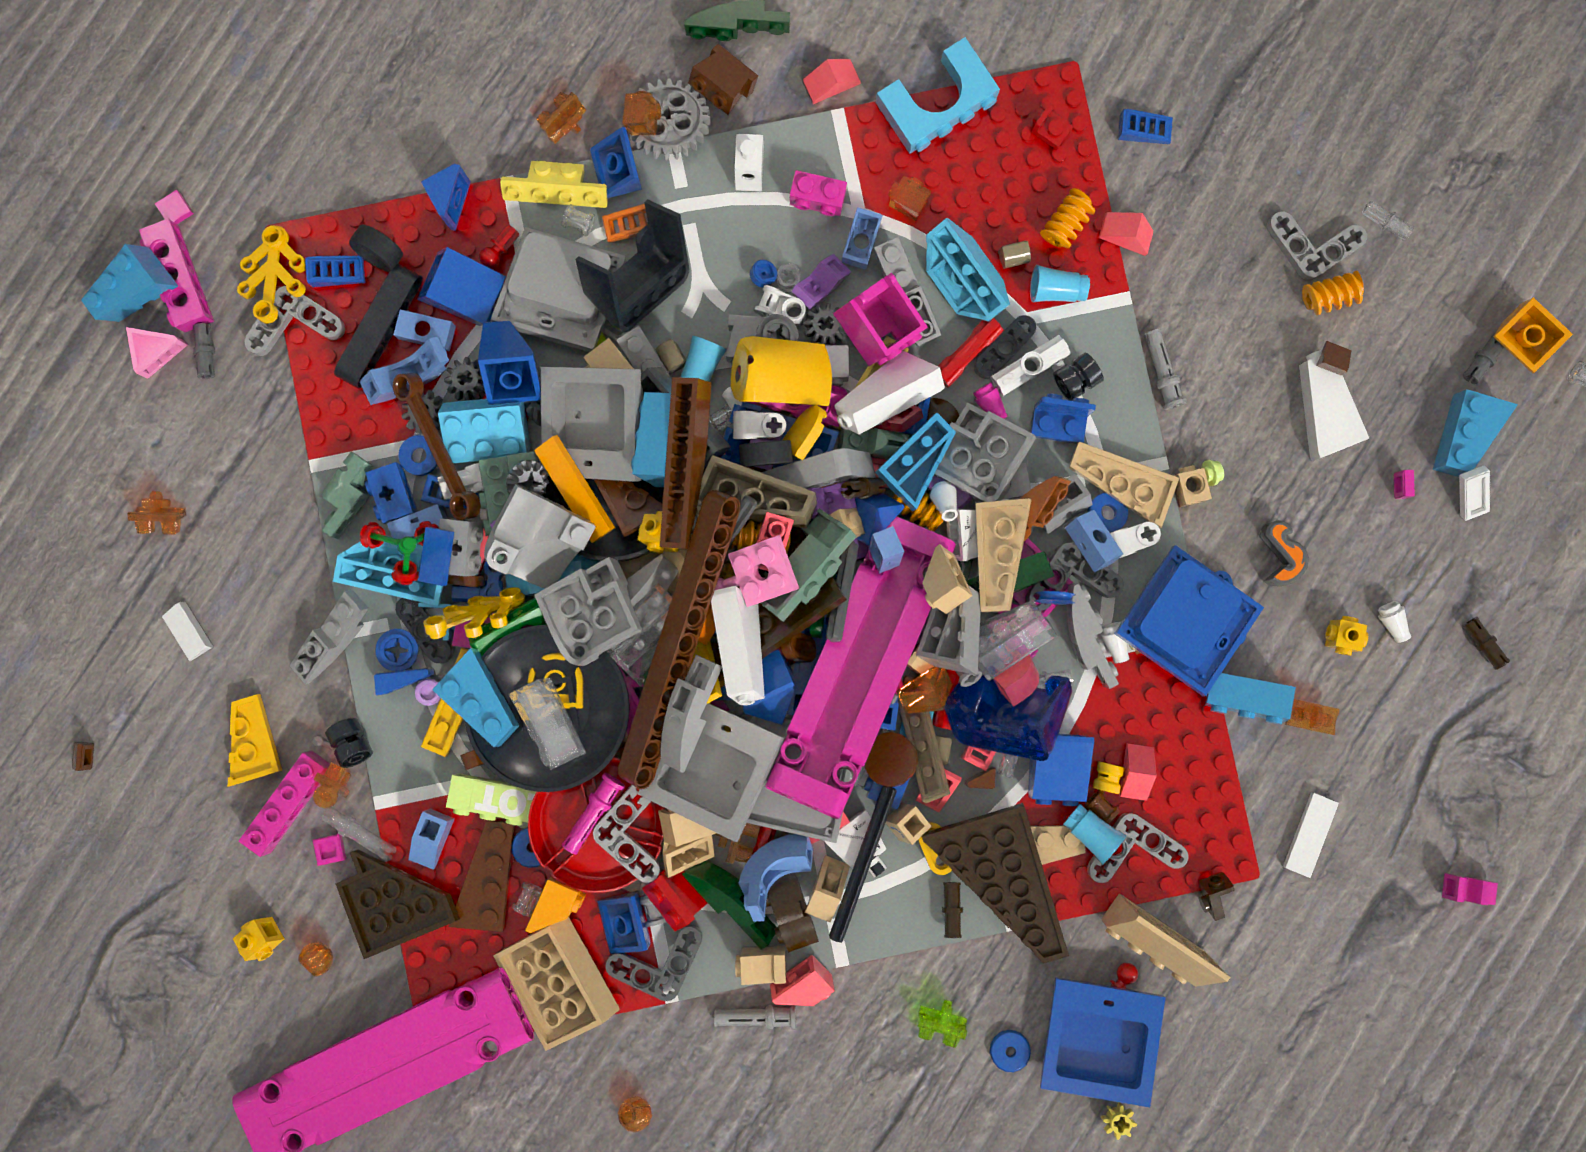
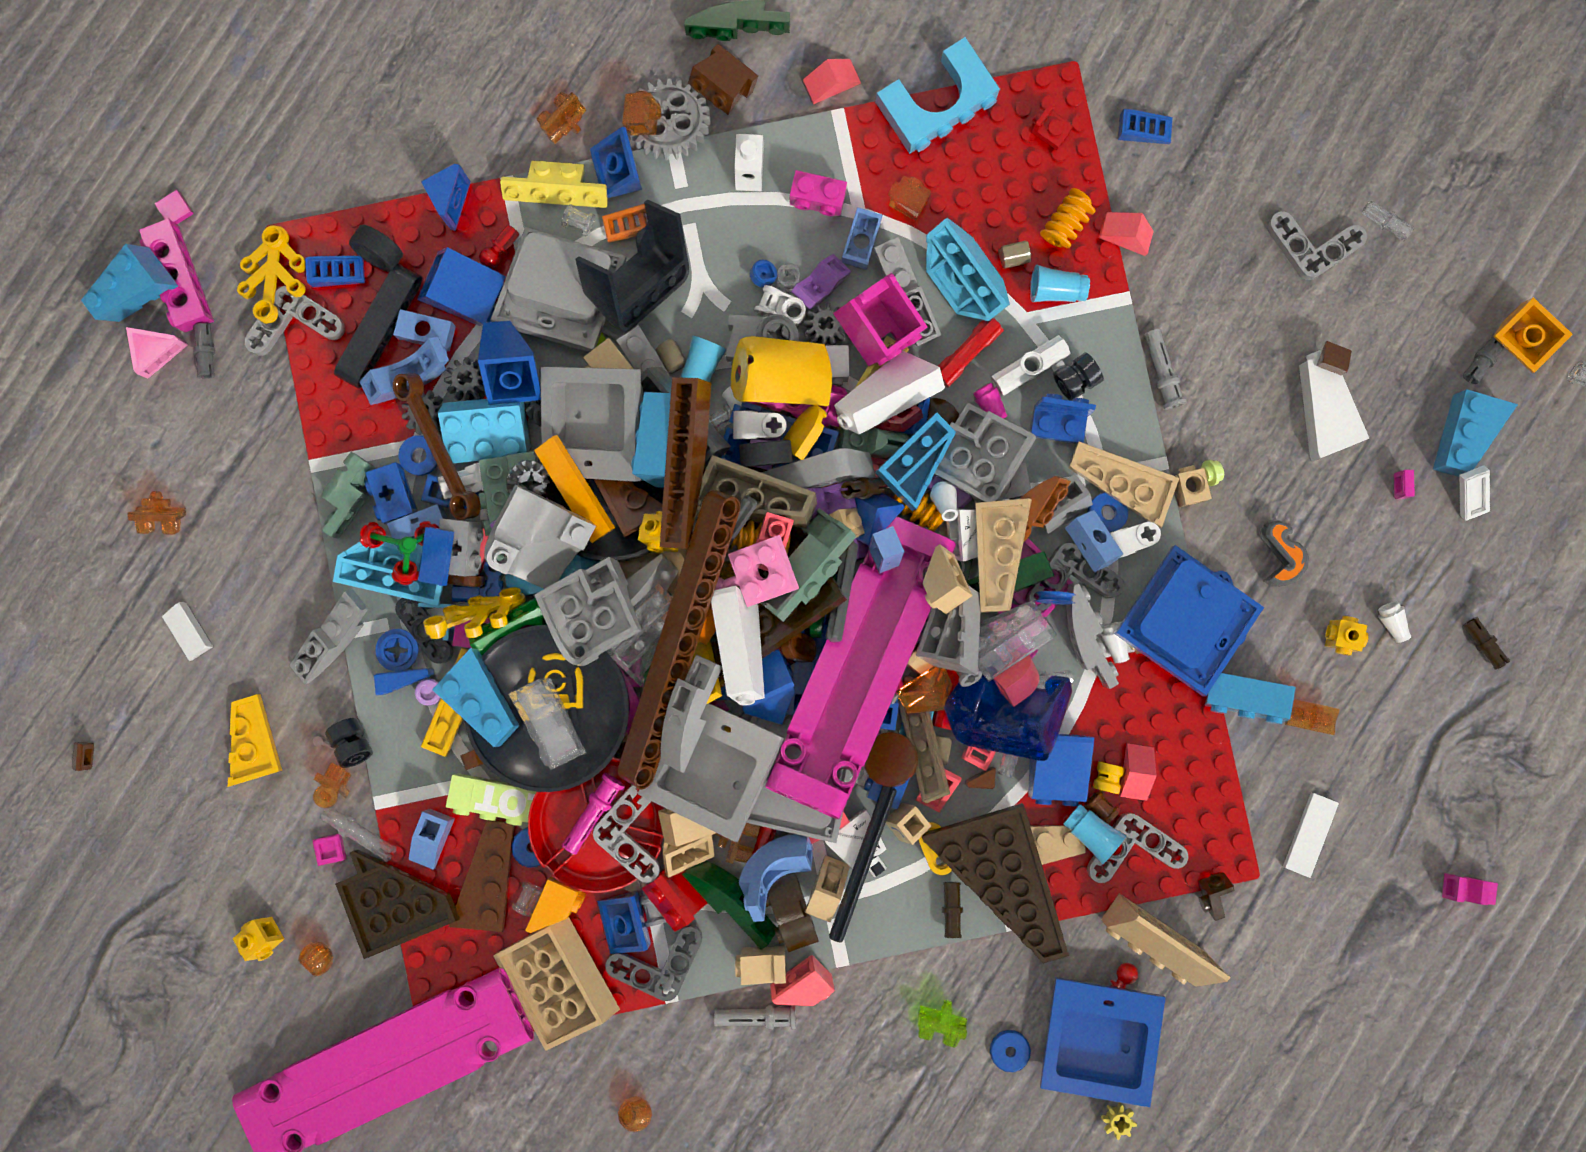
(284, 804): dark pink brick -> none
(1023, 338): black beam -> none
(1333, 292): light orange piece -> none

